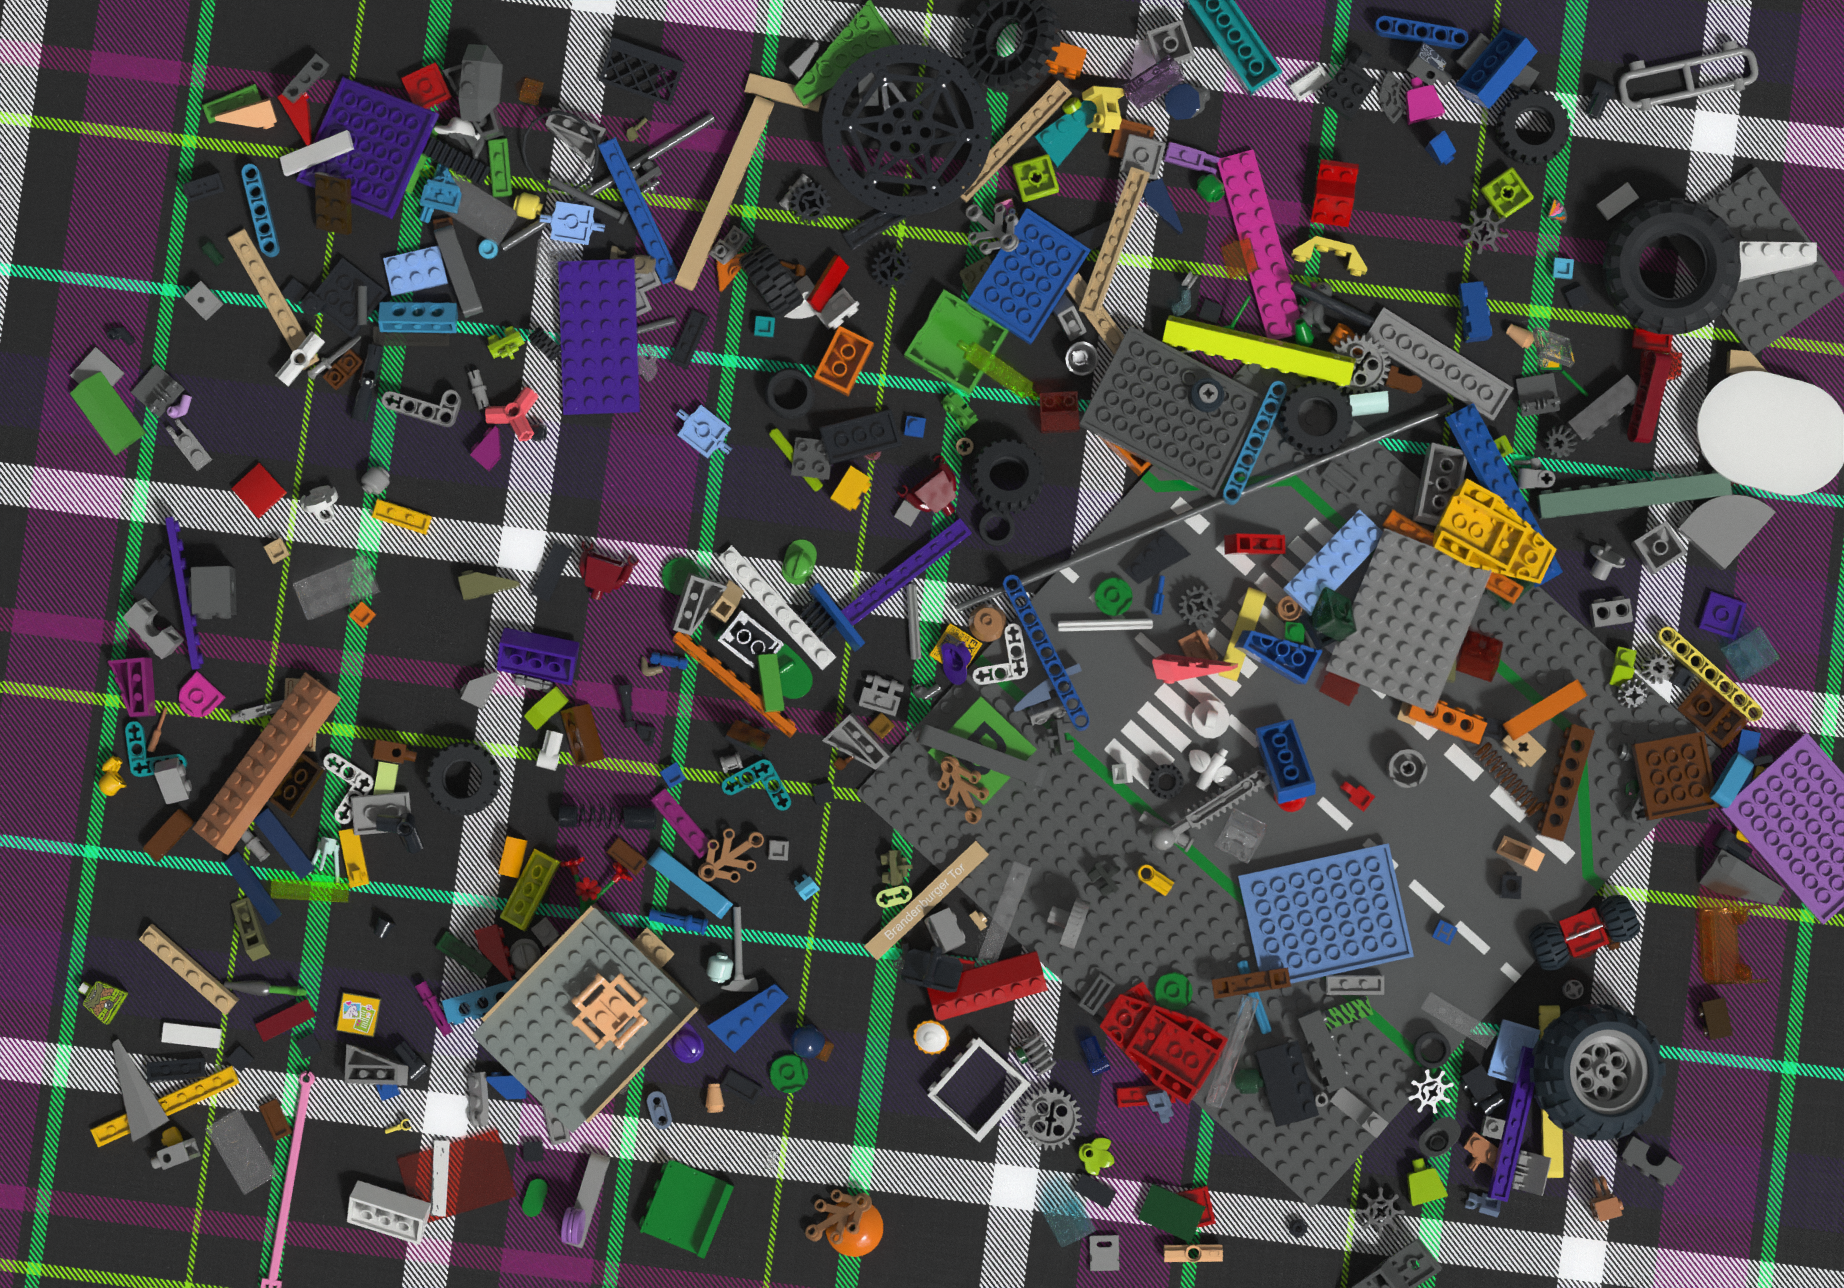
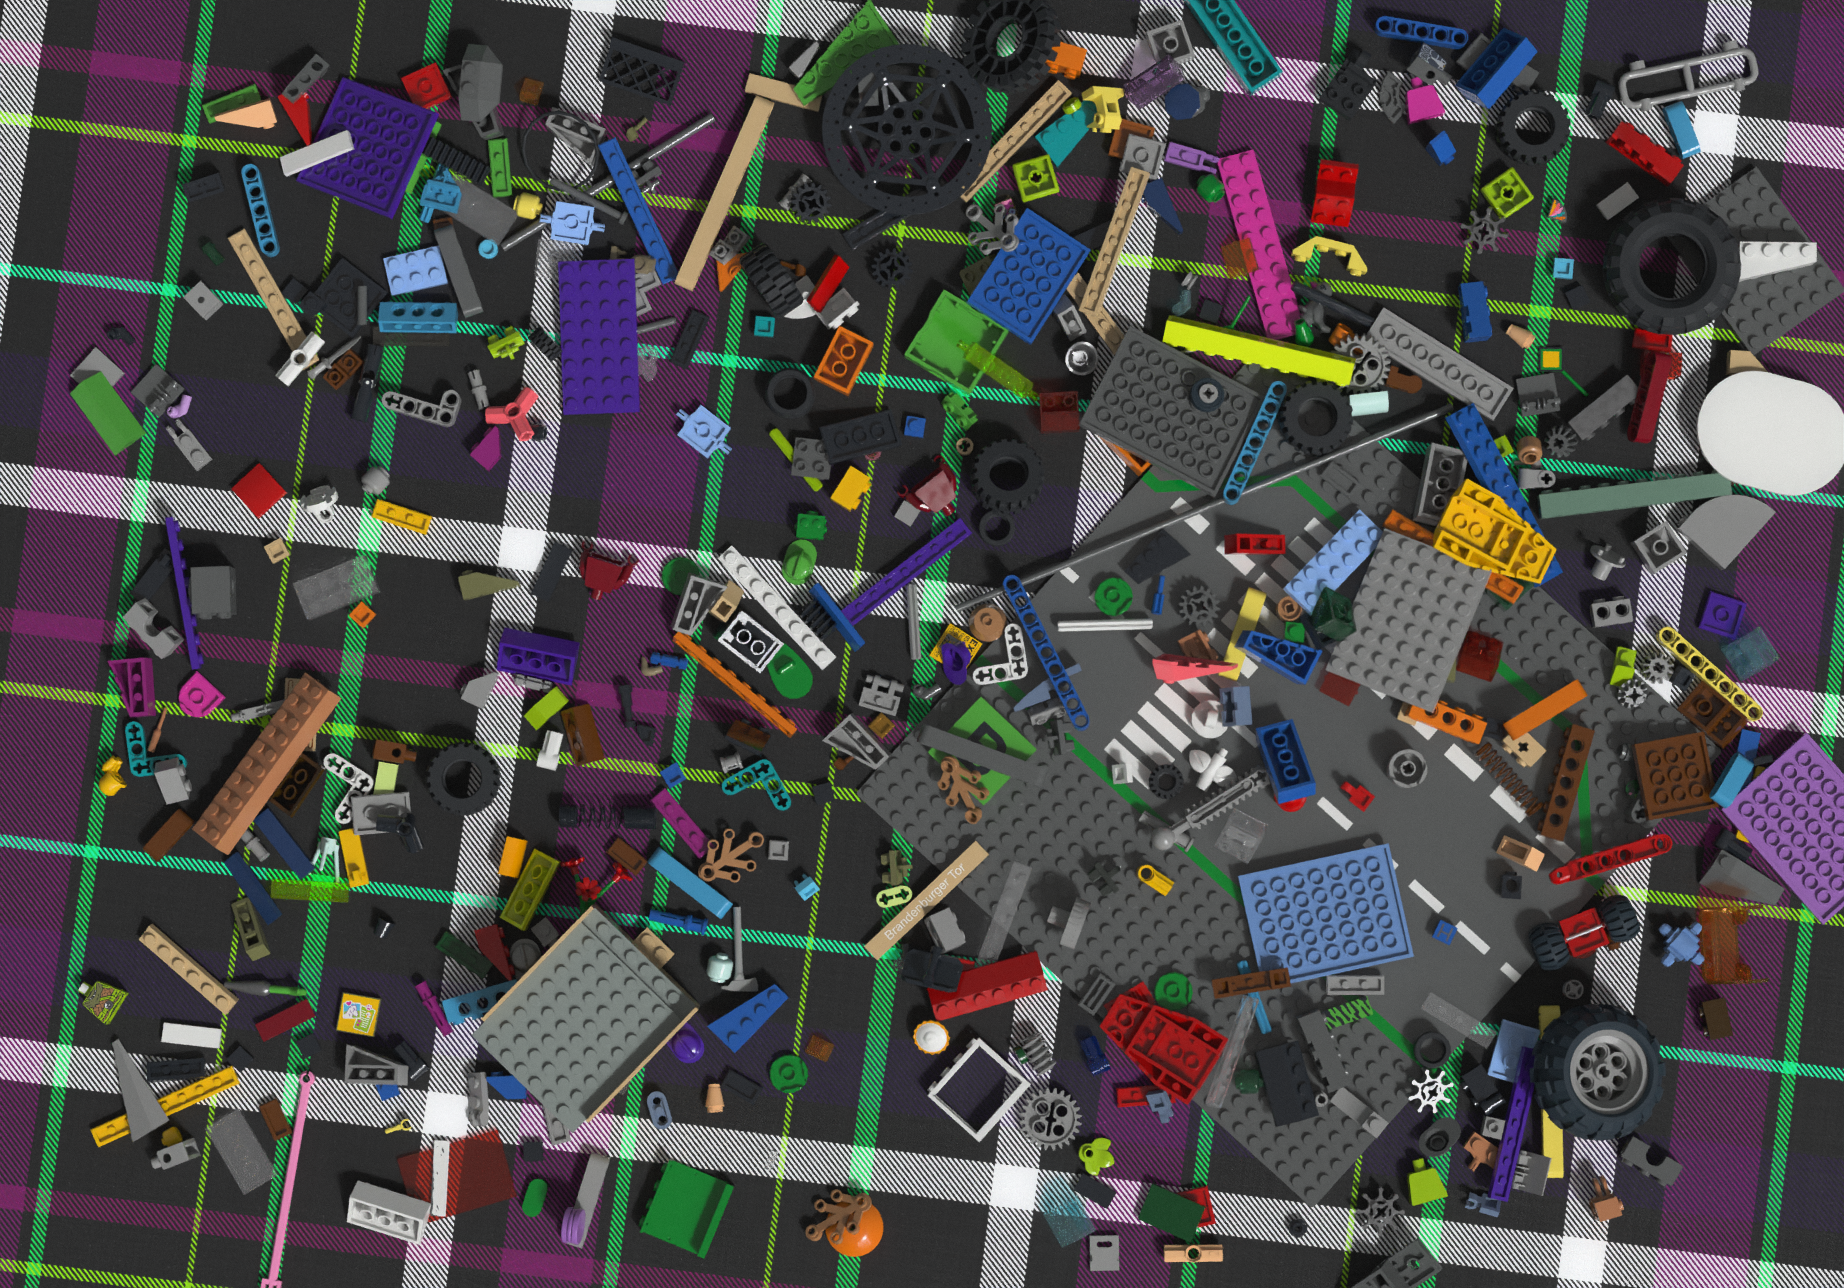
(333, 203): dark brown plate -> none
(464, 133): hair -> none
(609, 1011): light nougat brick -> none
(770, 683): bright green tile -> none
(807, 1041): dark blue helmet -> none
(810, 526): none -> green head
(979, 919): tan plate -> none
(1236, 706): none -> sand blue brick
(1309, 83): white tile -> none
(1529, 449): none -> medium nougat head
(1552, 348): clear tile -> none
(1634, 851): none -> red piece
(1644, 153): none -> red wedge
(1681, 130): none -> dark azure beam
(1681, 944): none -> medium blue piece

